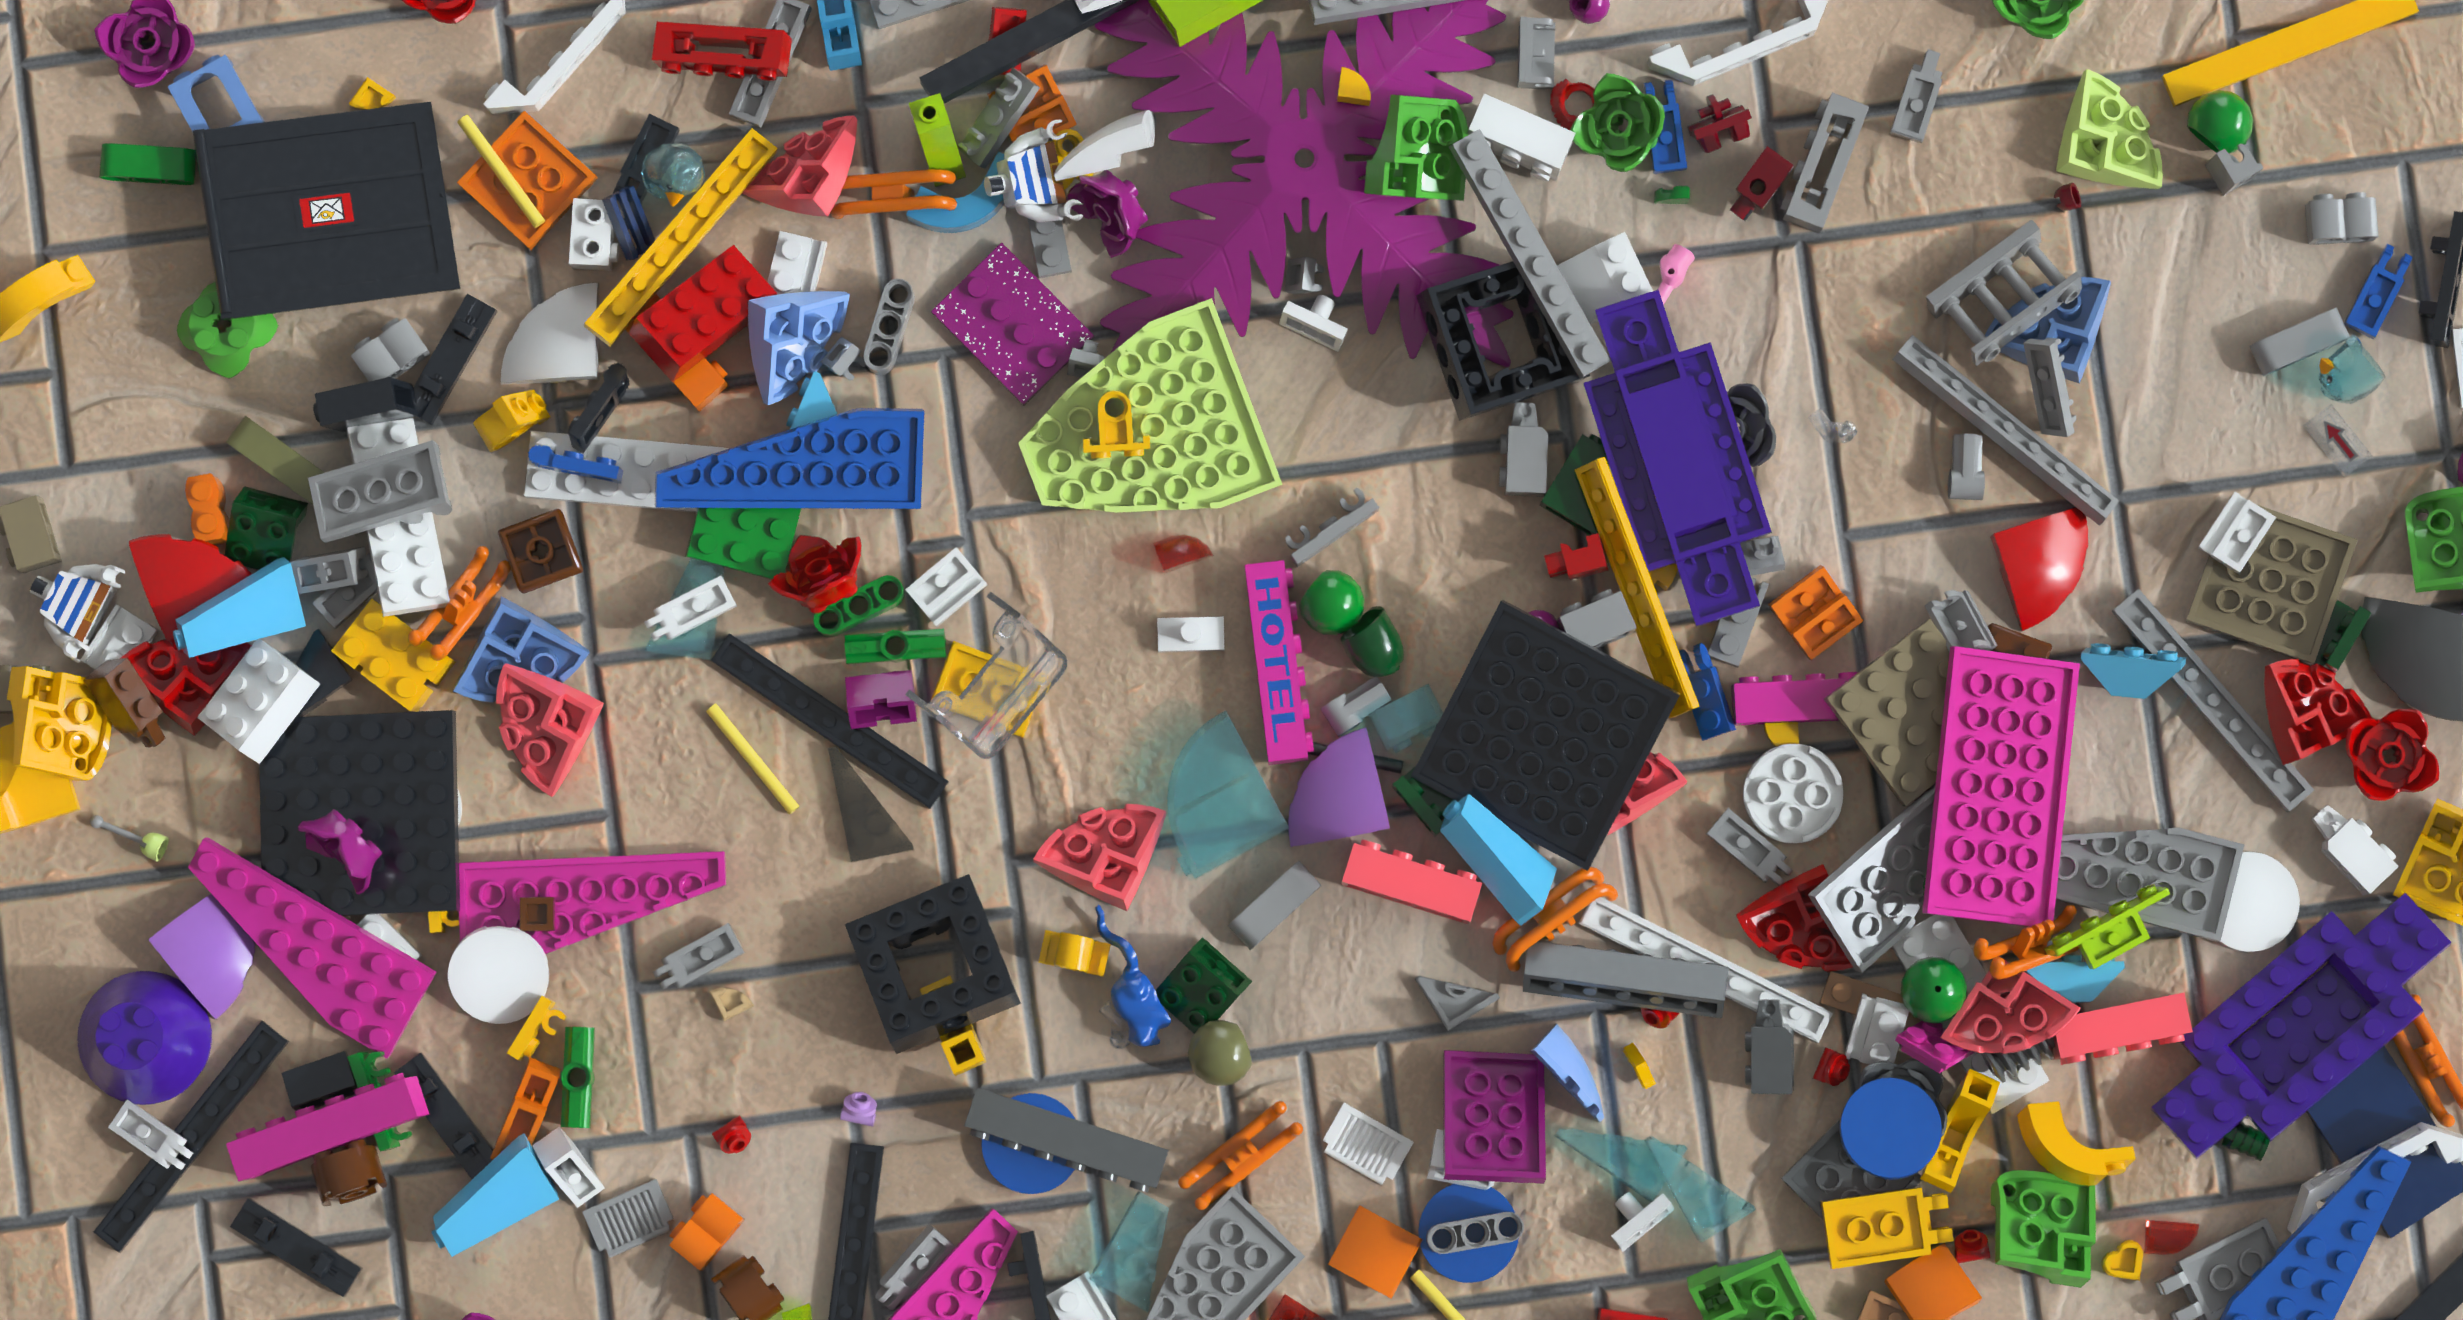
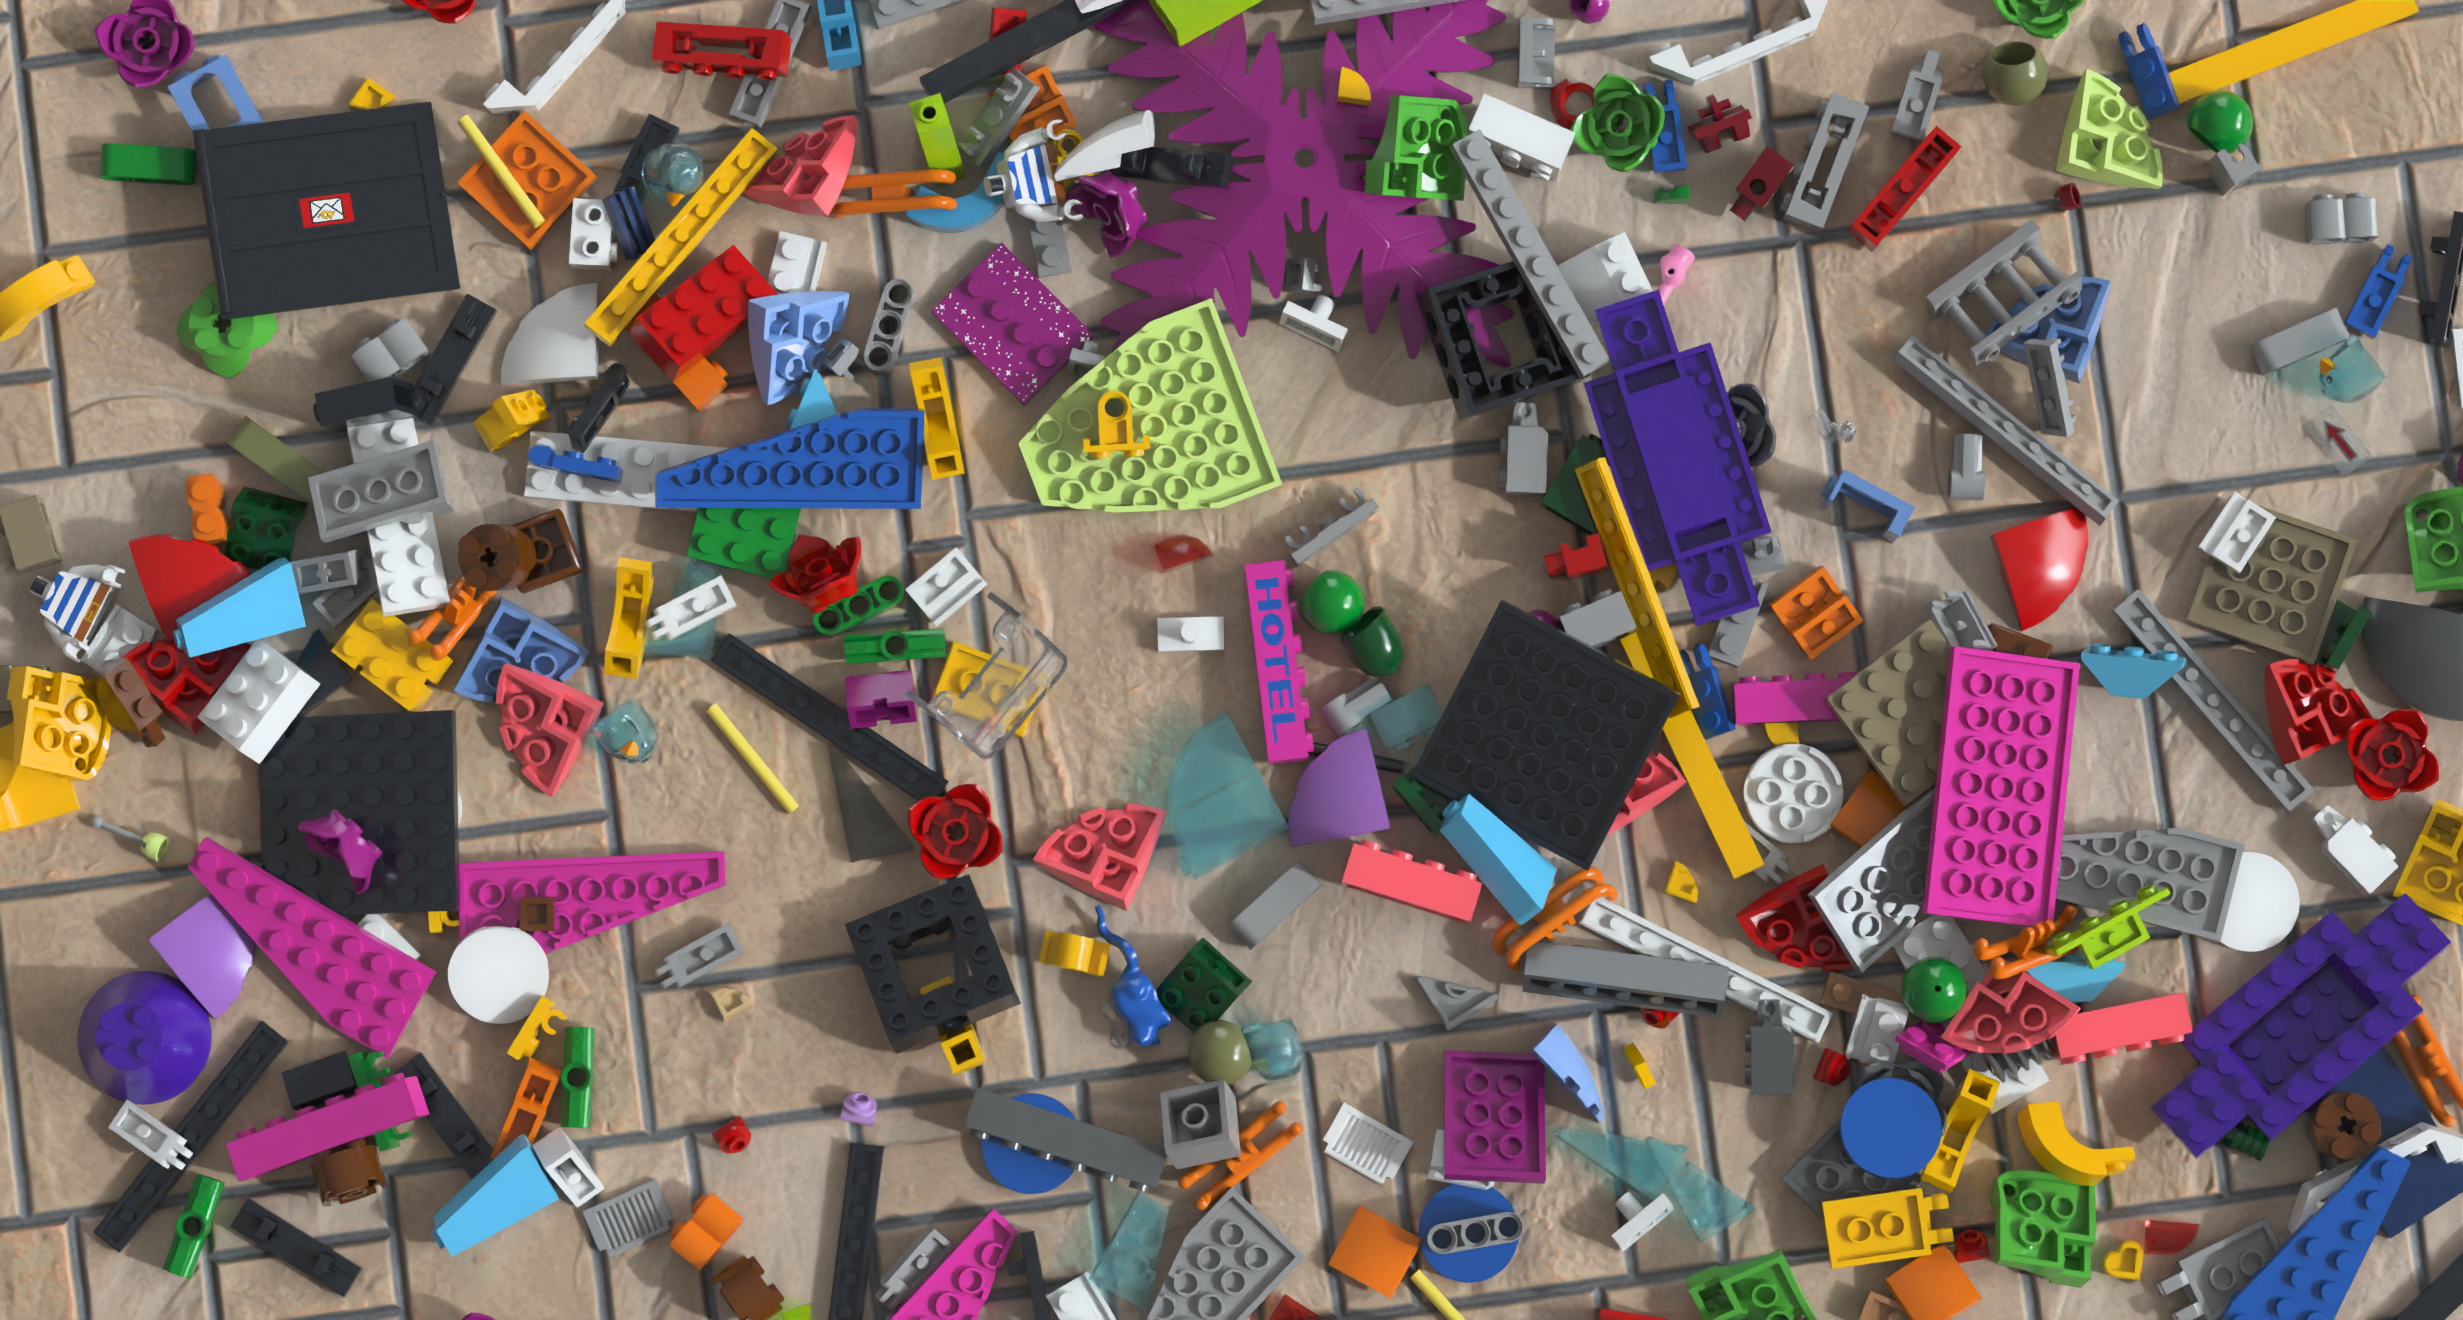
(202, 1205): none -> green piece
(479, 561): none -> reddish brown brick
(627, 733): none -> clear light blue piece
(631, 610): none -> yellow arch
(929, 824): none -> red brick
(939, 422): none -> yellow arch
(1176, 167): none -> black hinge
(1200, 1124): none -> light grey brick
(1274, 1049): none -> clear light blue piece
(1681, 883): none -> yellow tile
(1704, 780): none -> yellow tile
(1867, 810): none -> orange slope
(1872, 497): none -> medium blue panel
(1904, 188): none -> red brick
(2015, 73): none -> olive helmet
(2149, 74): none -> blue hinge
(2361, 1133): none -> reddish brown brick

